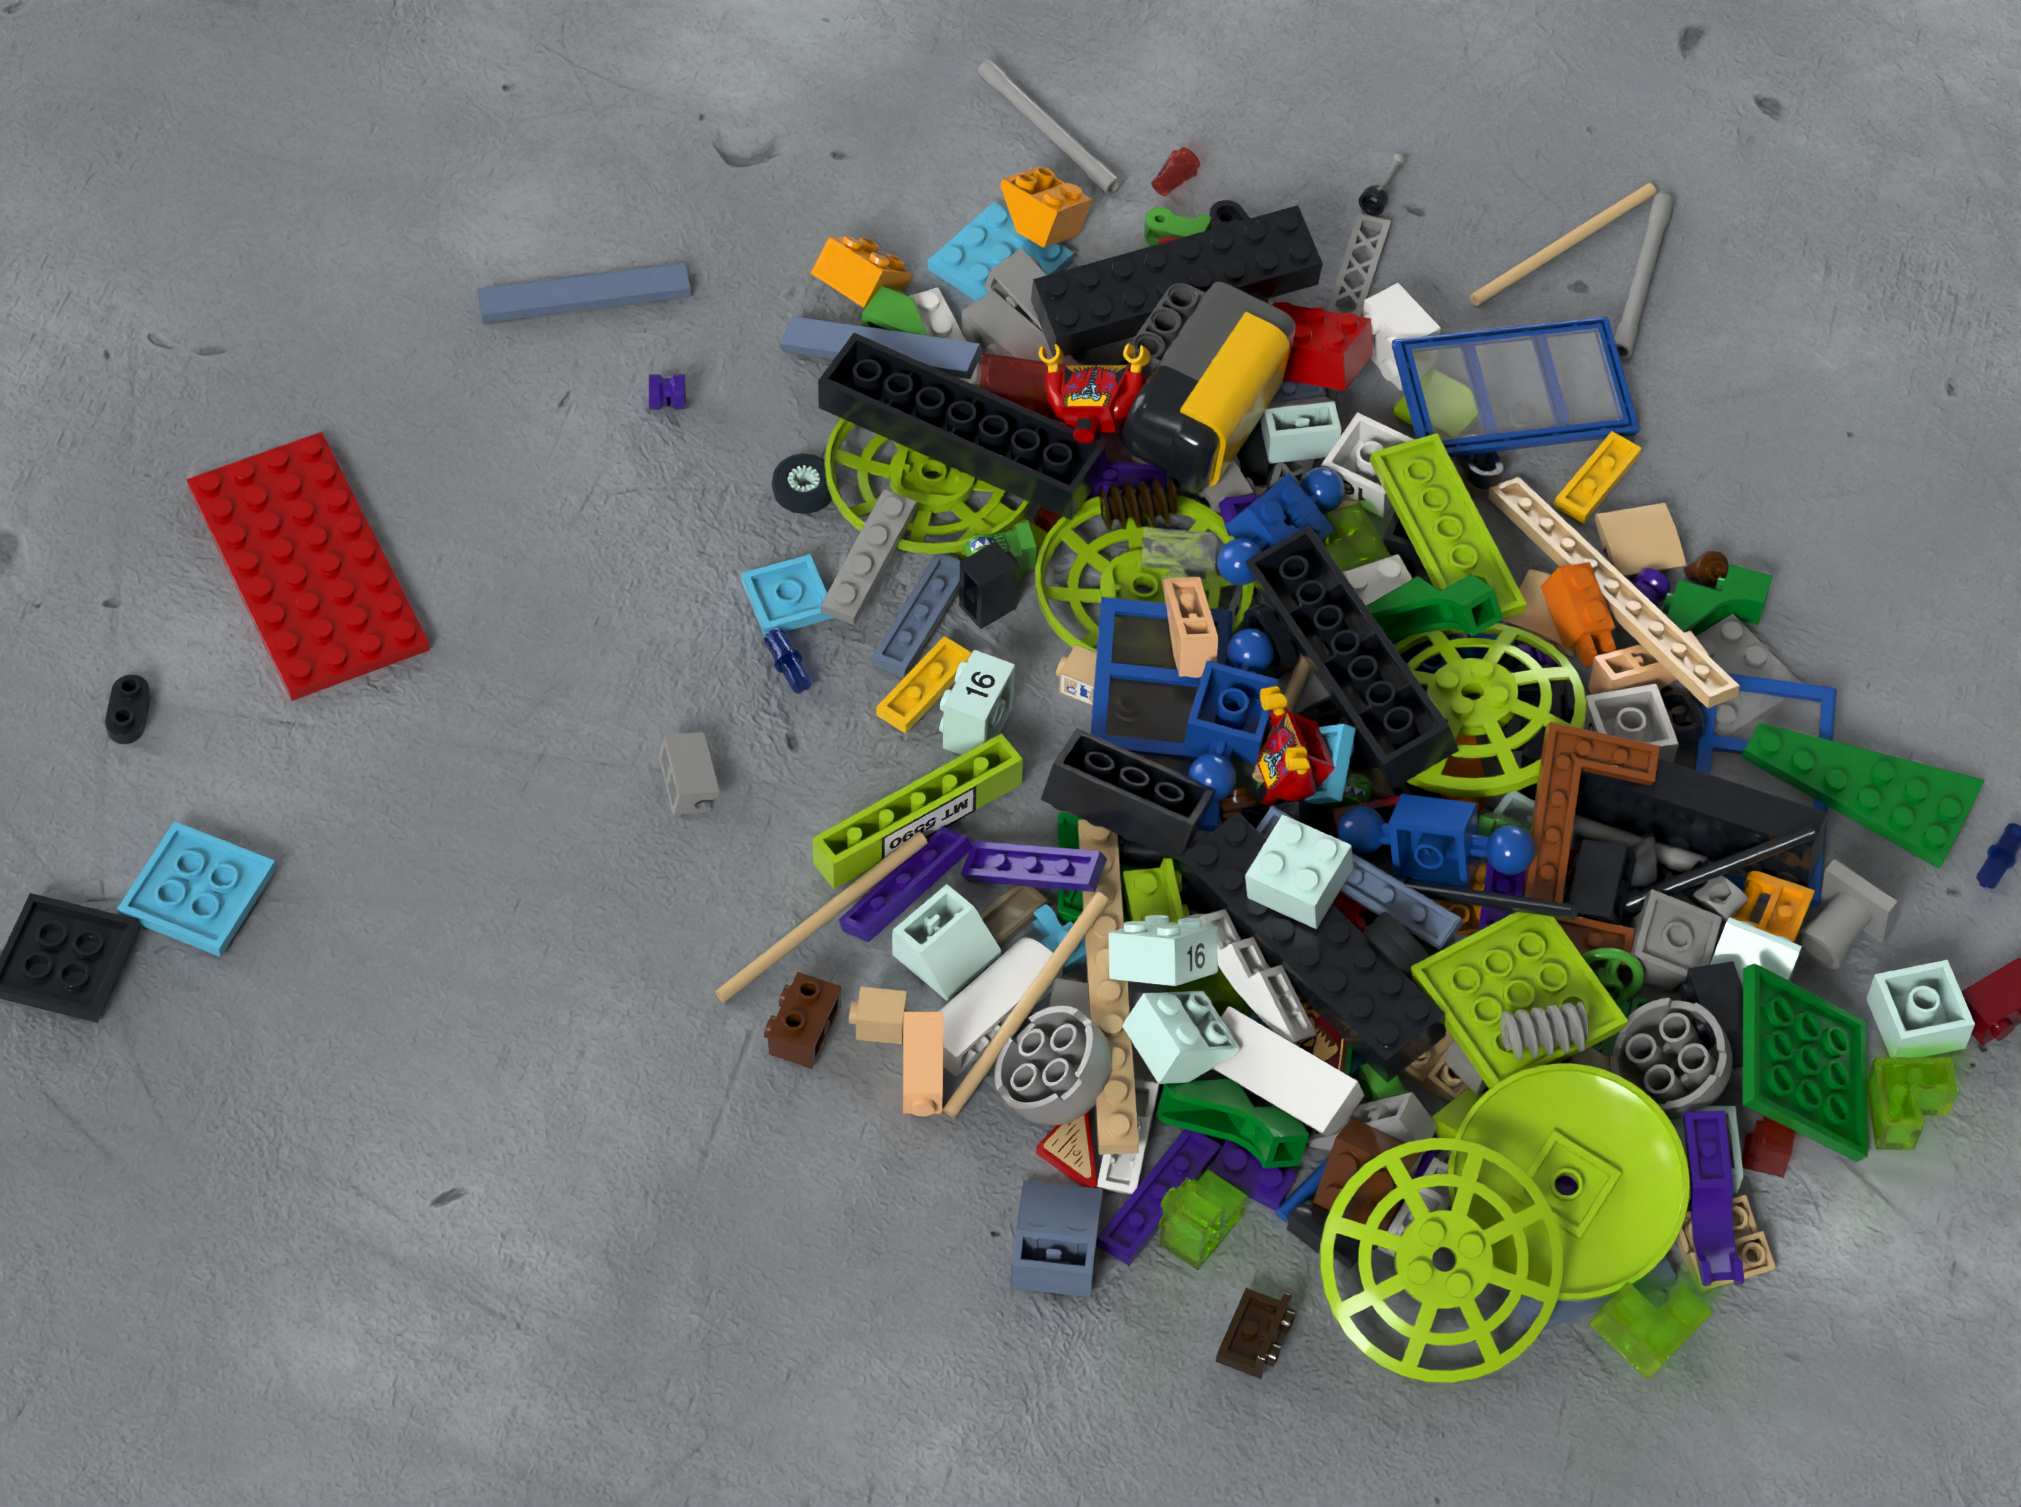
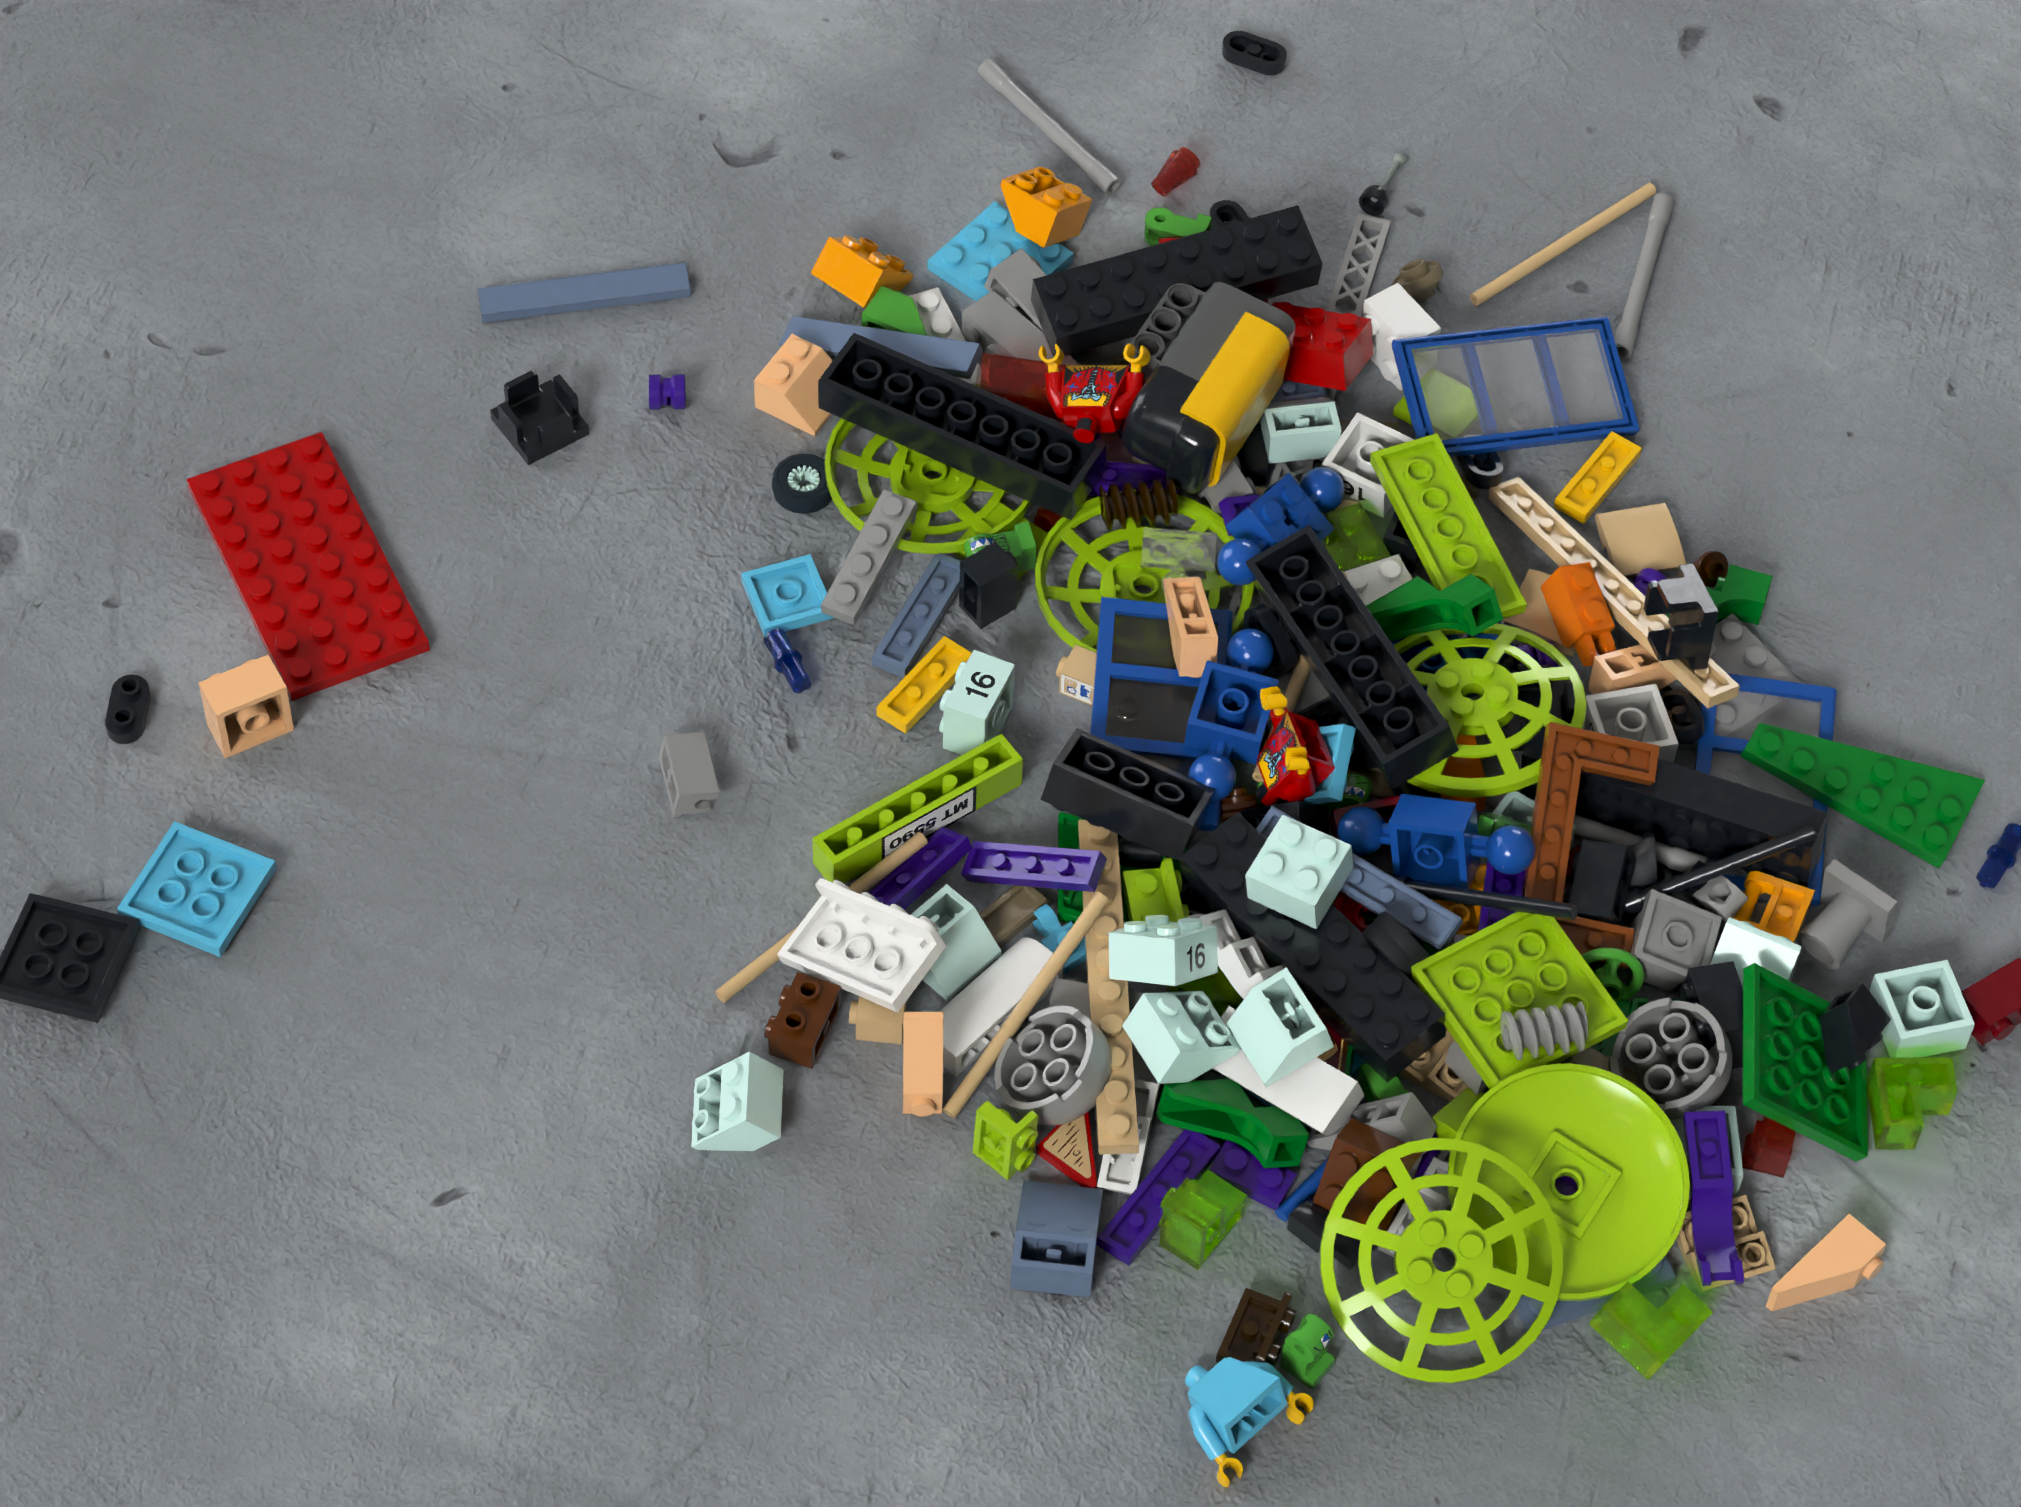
(246, 706): none -> light nougat brick
(539, 416): none -> black panel
(738, 1105): none -> light aqua slope
(790, 385): none -> light nougat slope
(863, 945): none -> white bracket
(1002, 1141): none -> lime bracket
(1235, 1404): none -> medium azure torso
(1254, 53): none -> black plate
(1278, 1028): none -> light aqua slope
(1306, 1351): none -> bright green leg
(1420, 278): none -> dark tan plate
(1691, 617): none -> black panel
(1831, 1266): none -> light nougat slope
(1851, 1027): none -> black slope

